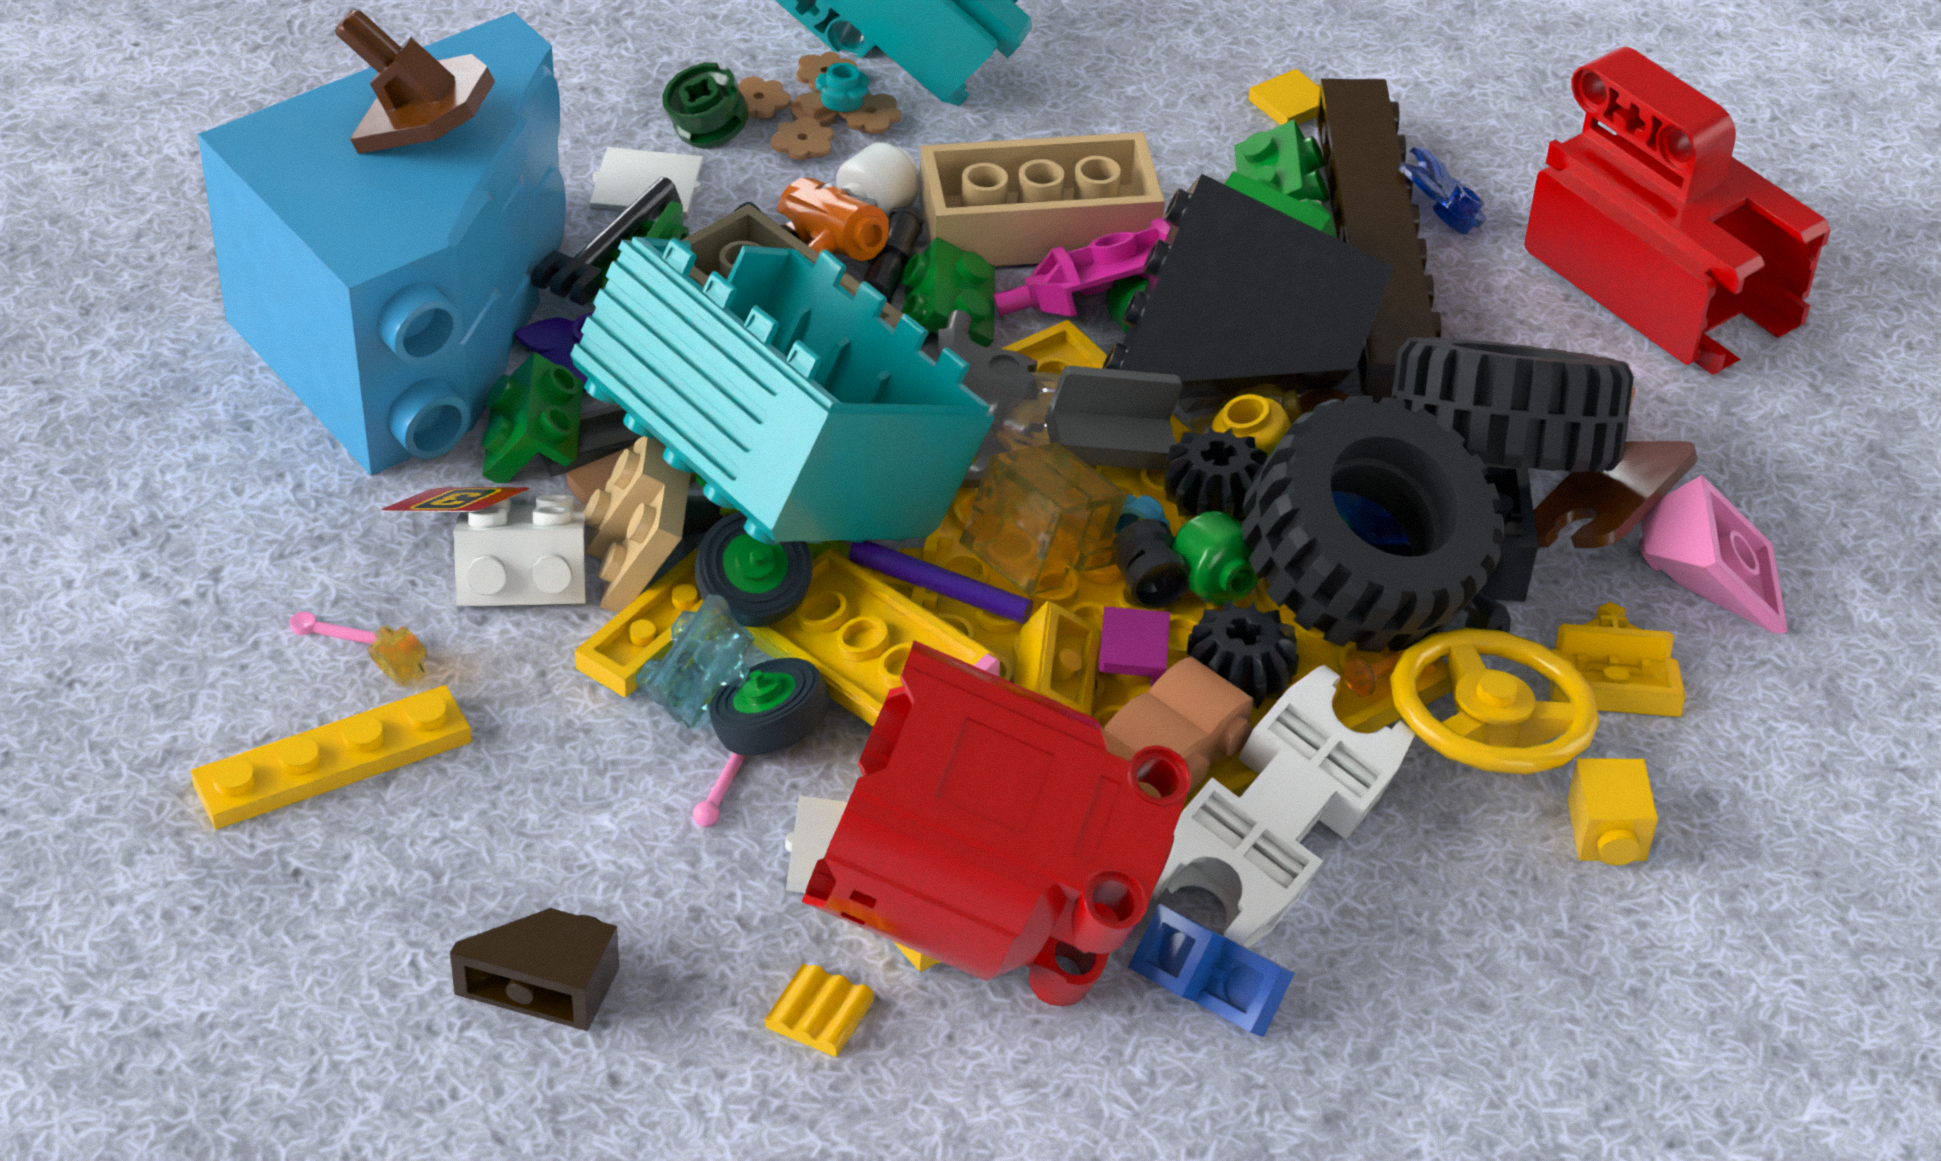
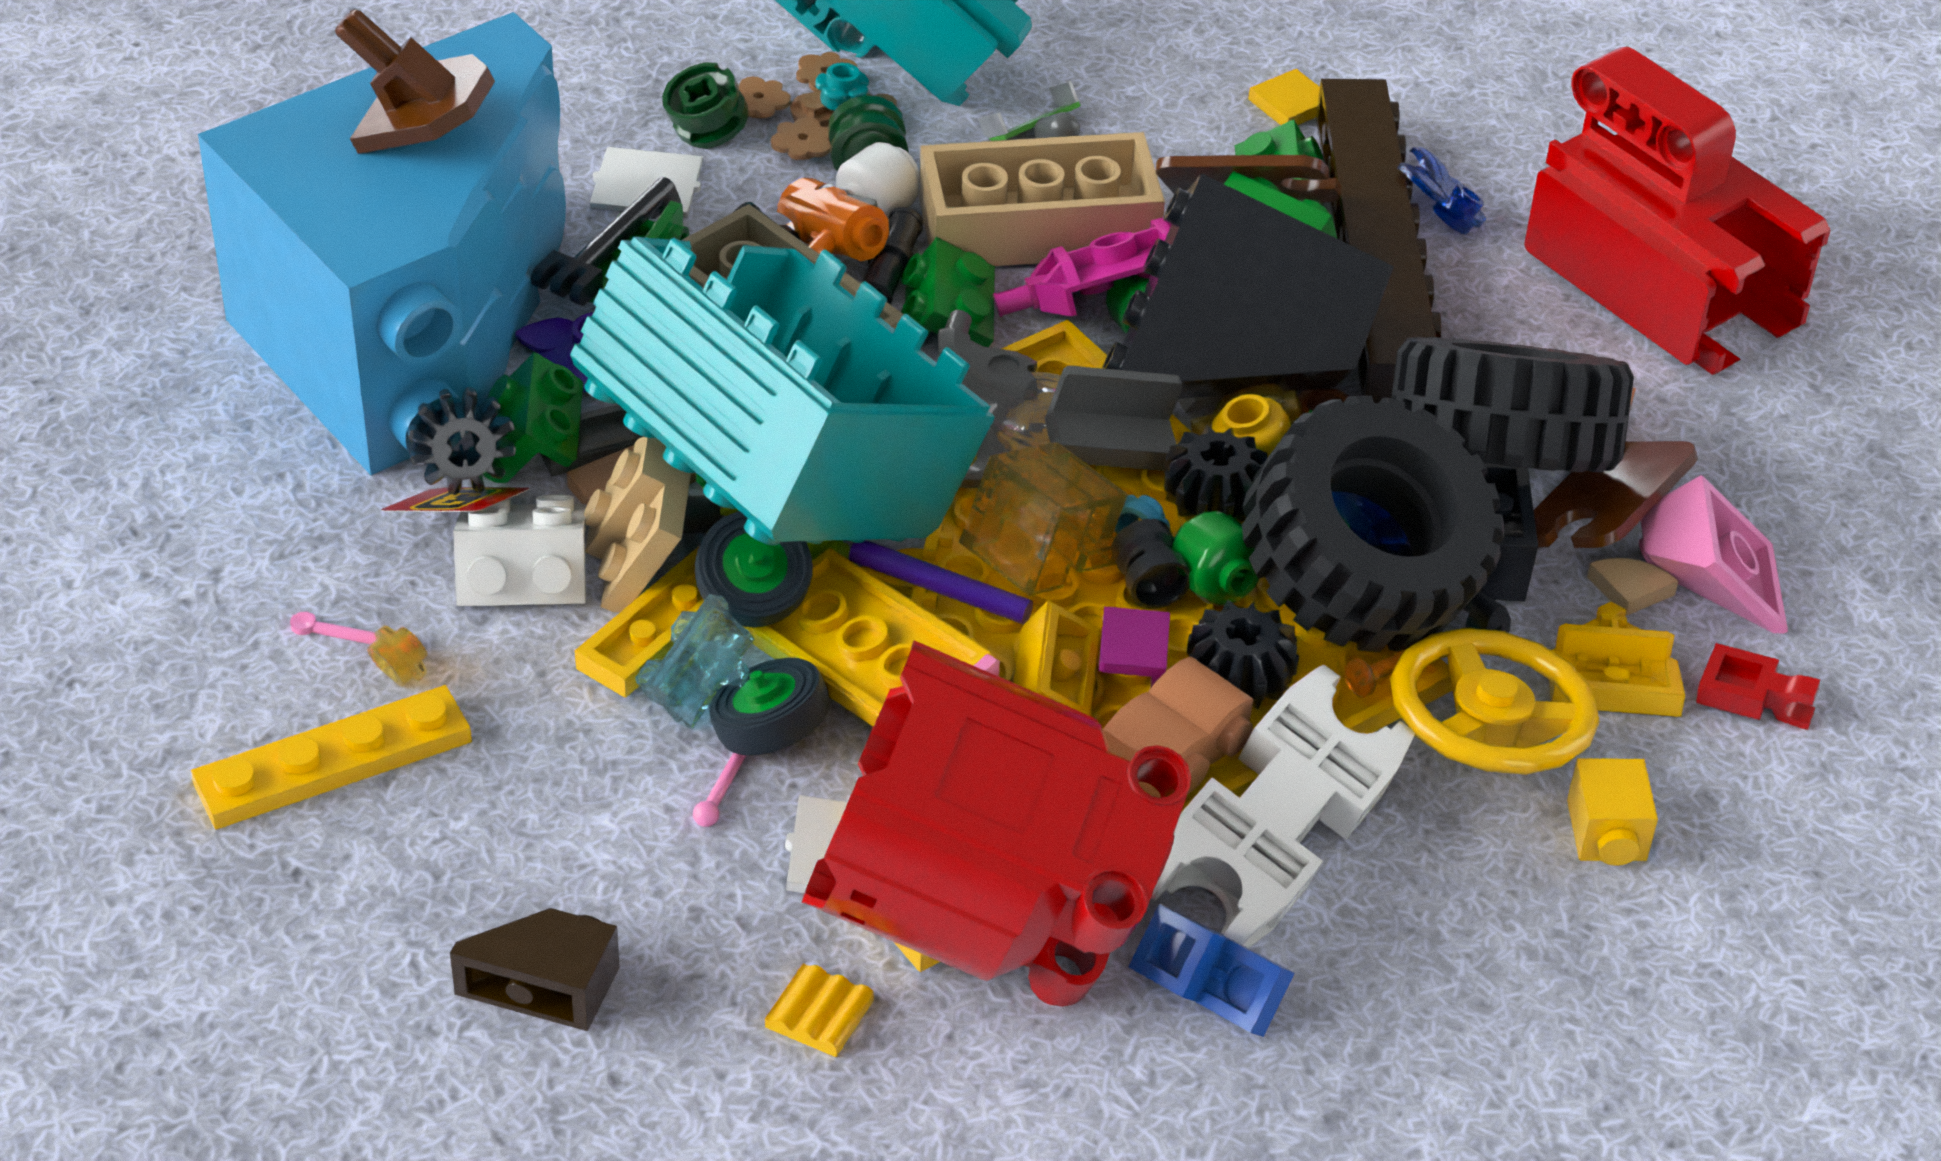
(436, 447): none -> black gear
(862, 123): none -> dark green wheel
(1051, 124): none -> piece
(1279, 169): none -> reddish brown piece
(1632, 582): none -> tan tile
(1750, 682): none -> red plate

